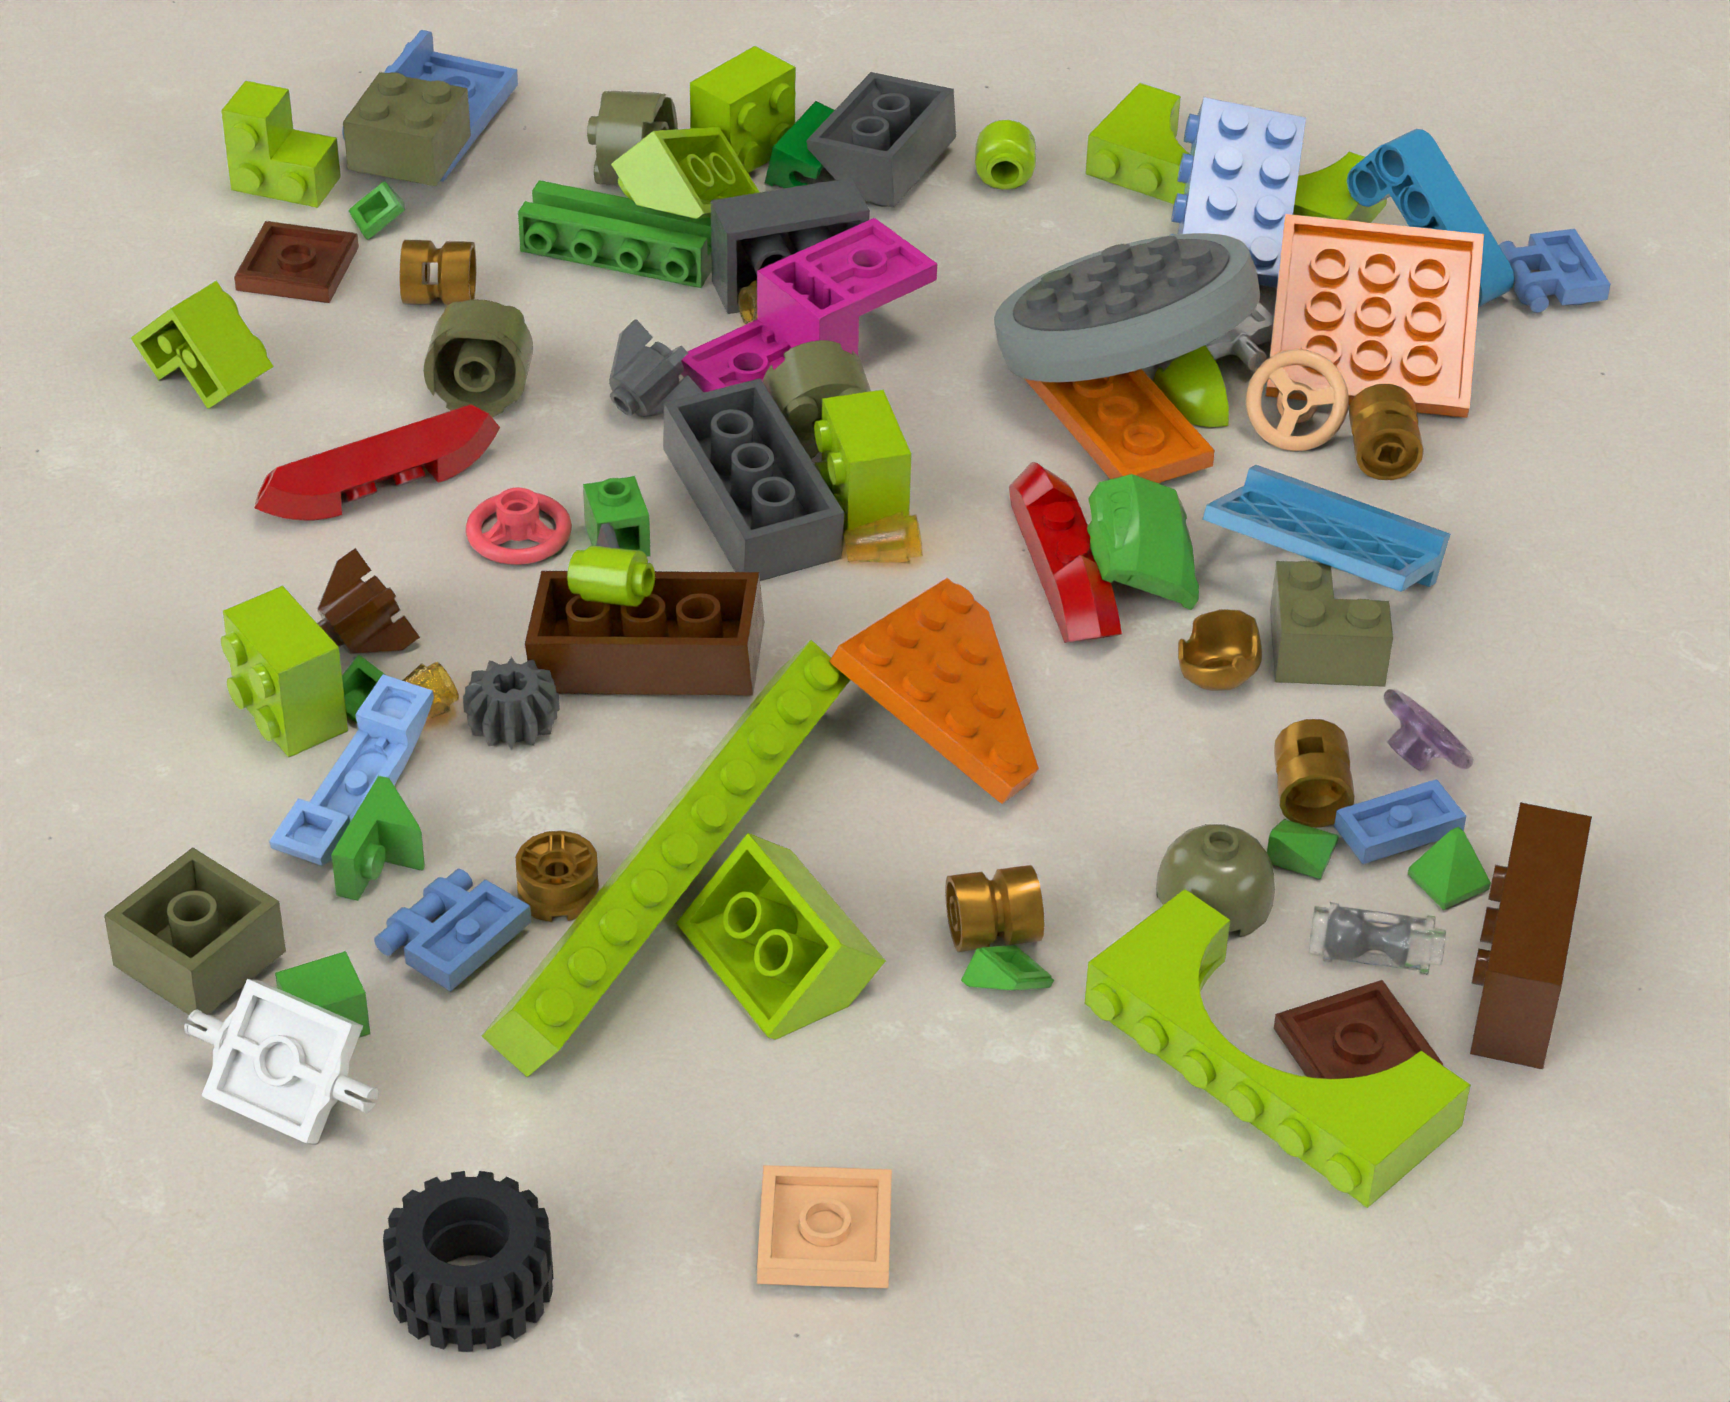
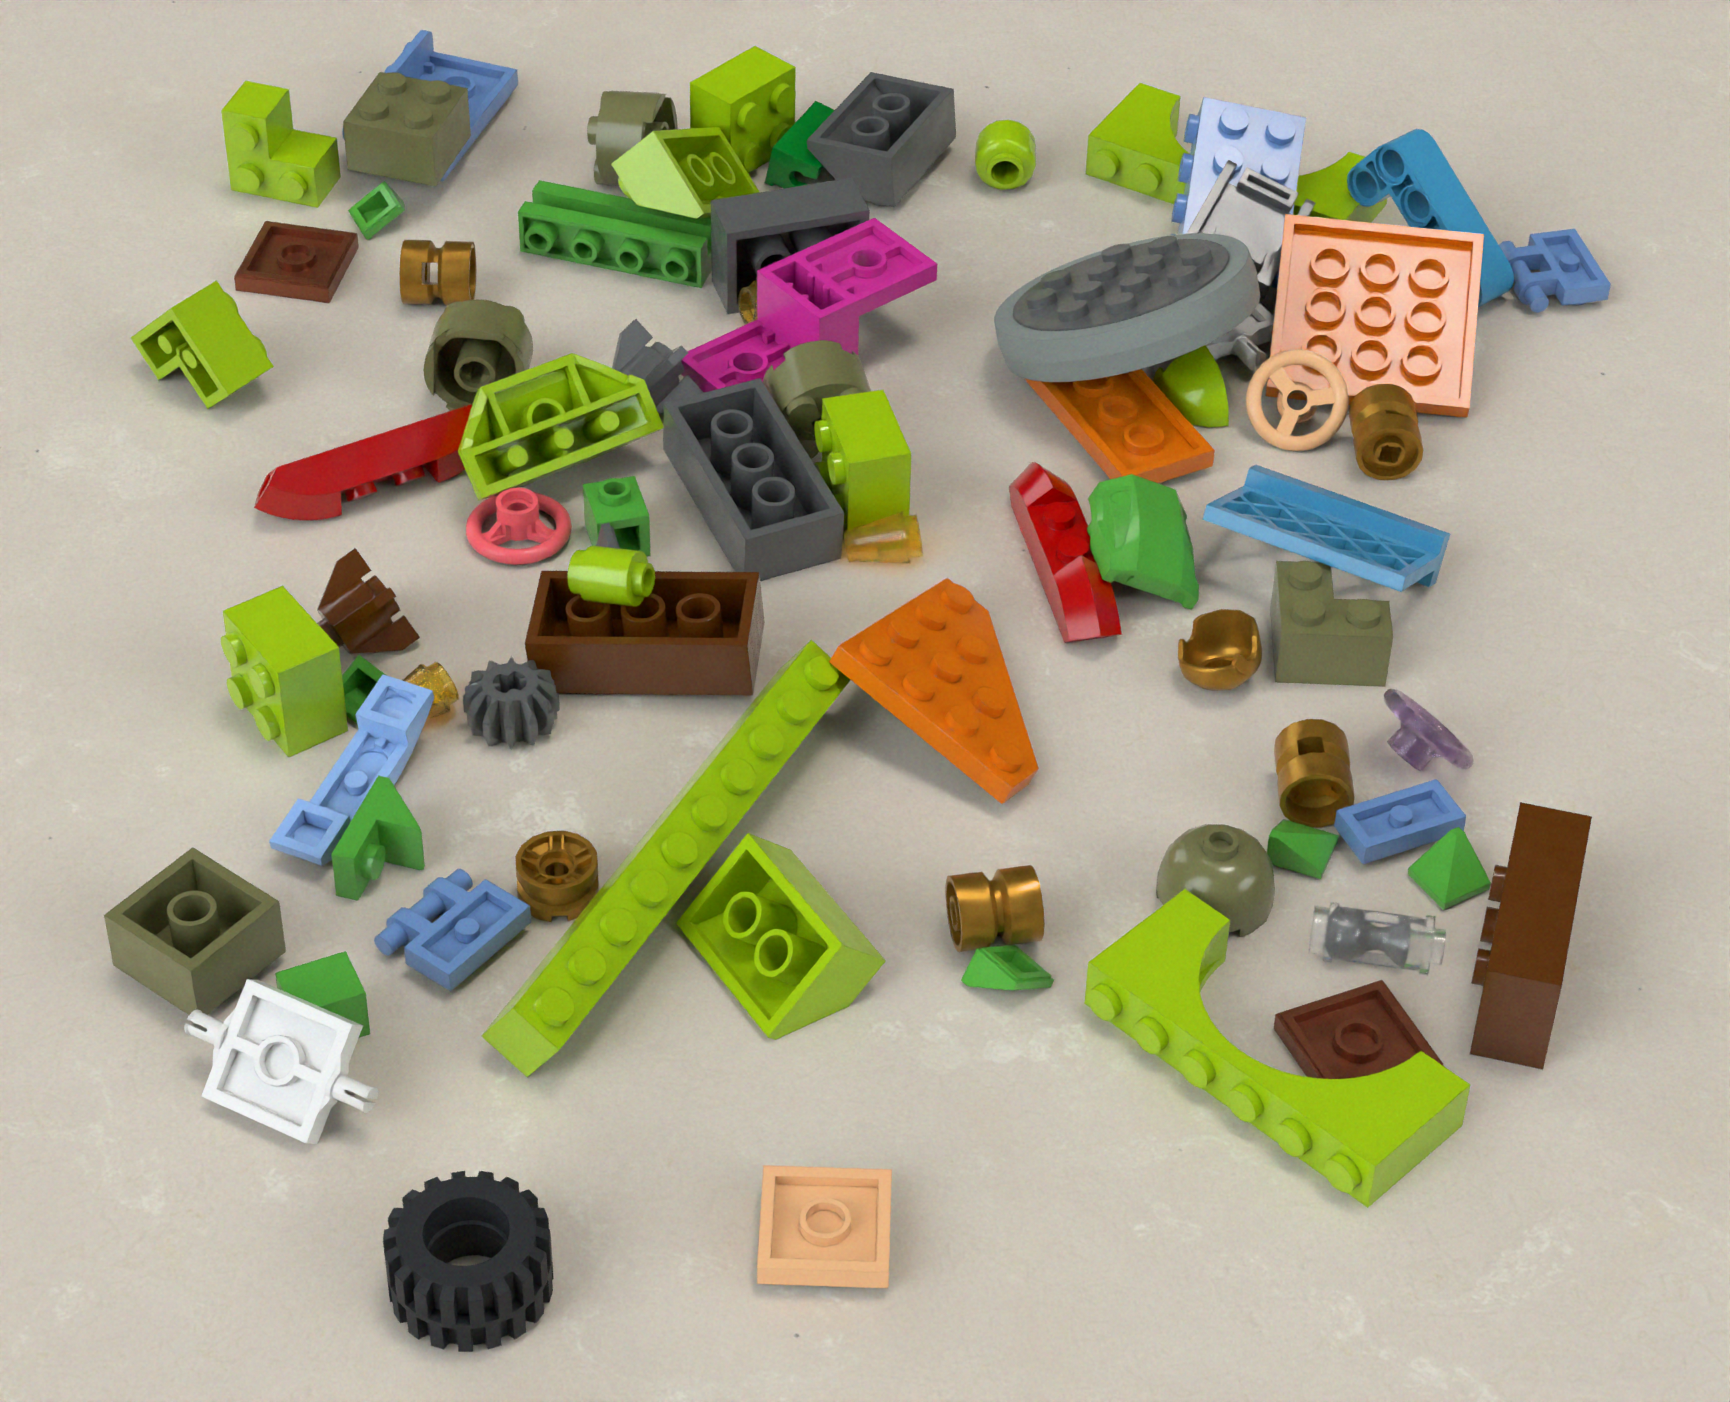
(552, 422): none -> lime wedge
(1253, 215): none -> container

